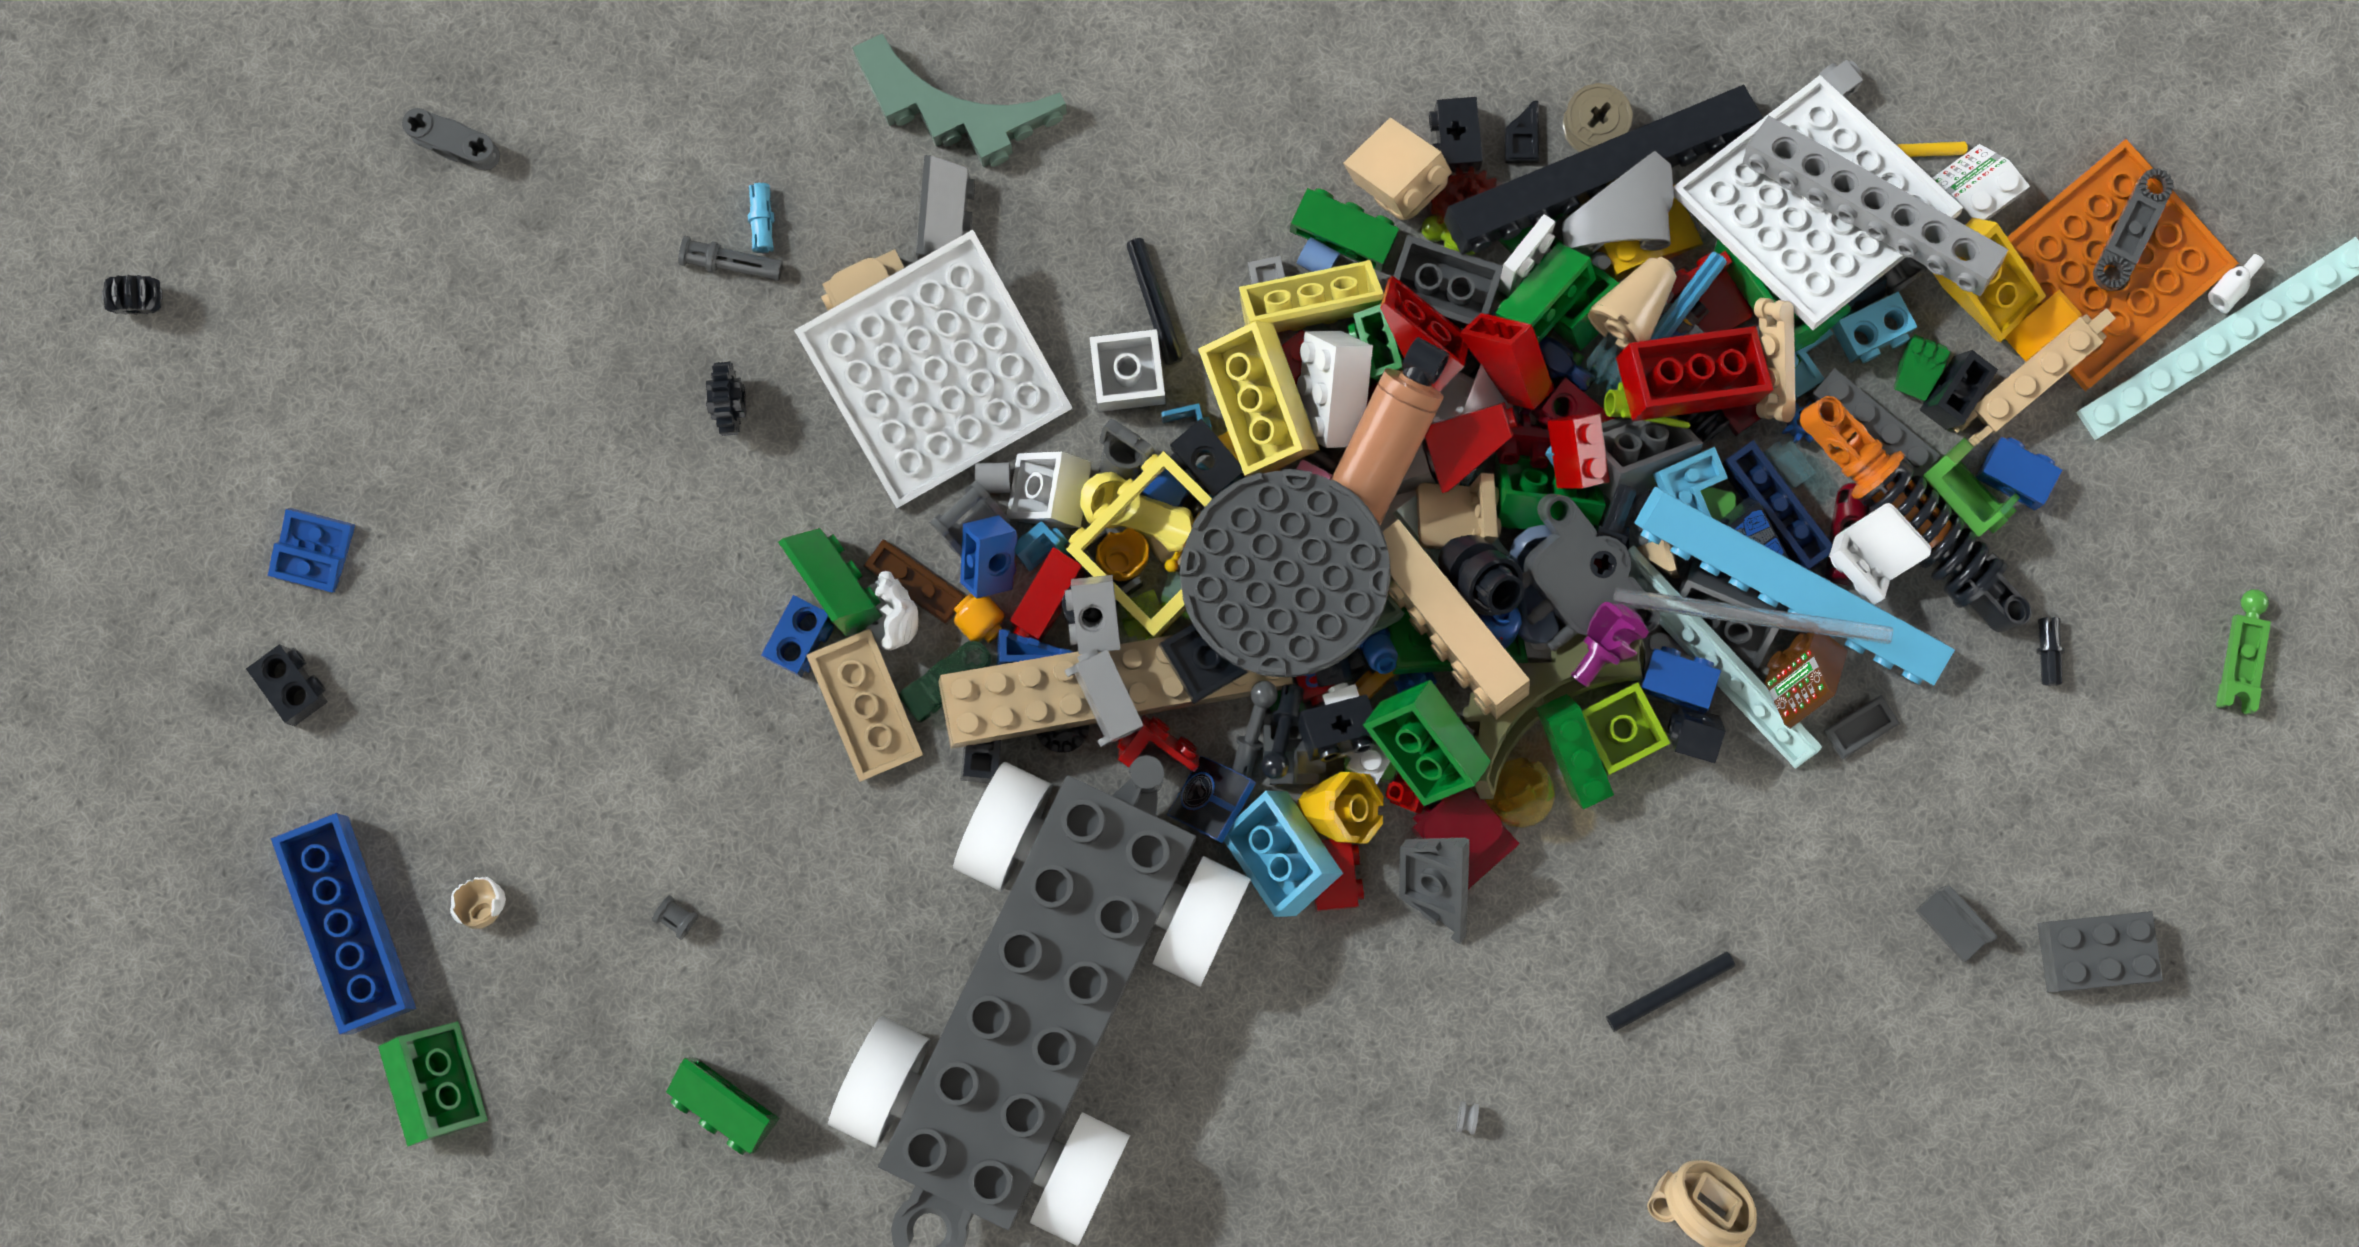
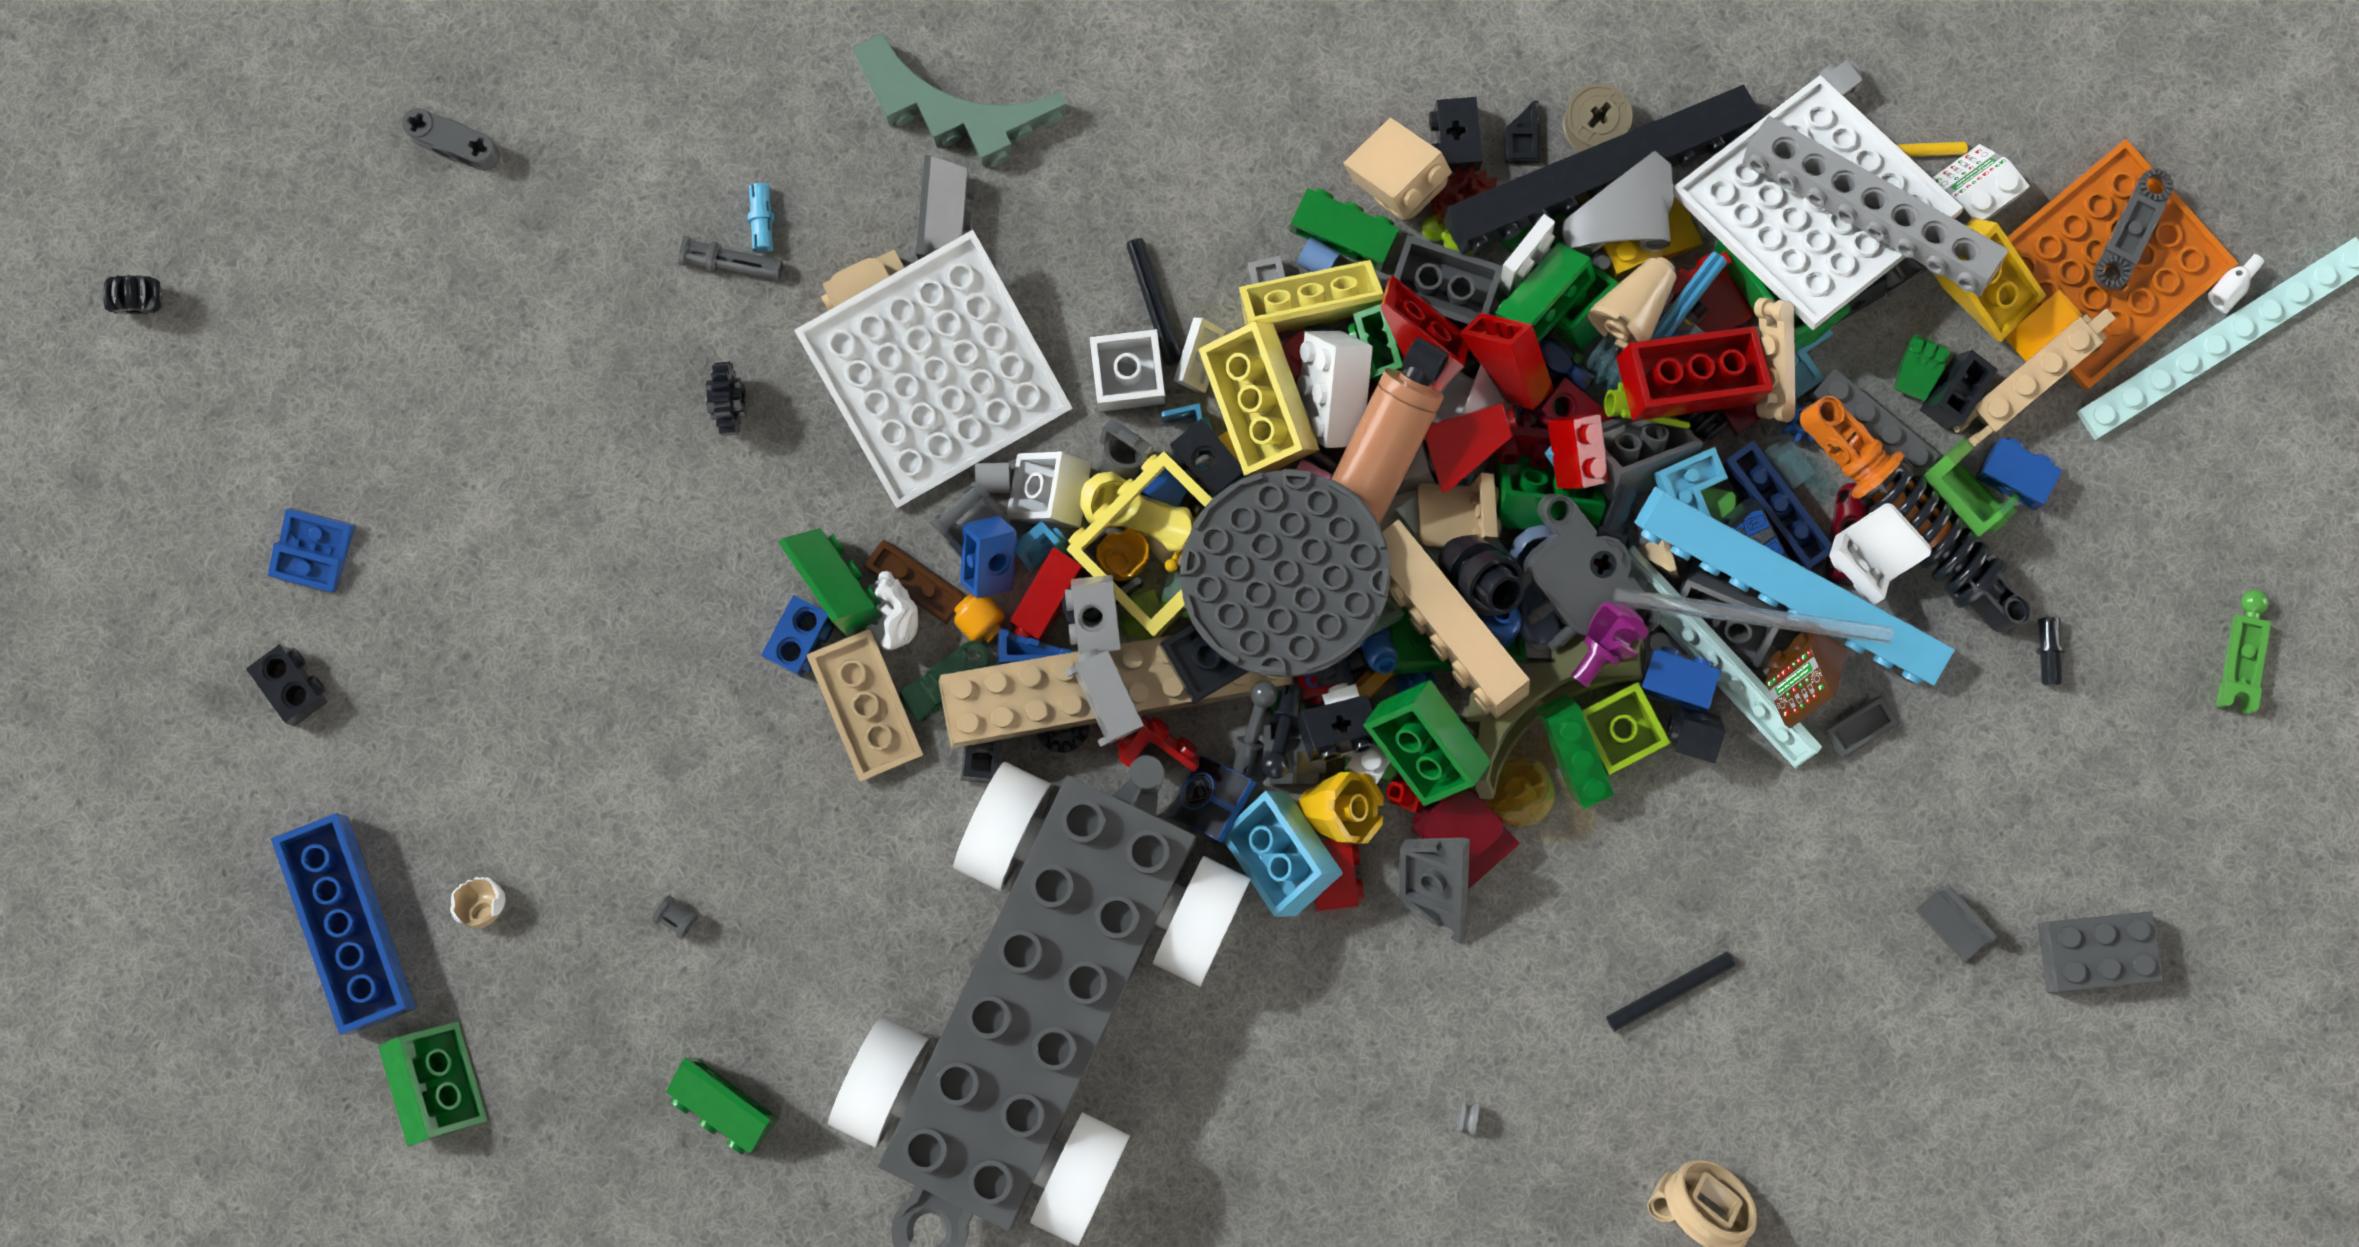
(1191, 369): none -> white plate
(1871, 323): medium azure brick -> none

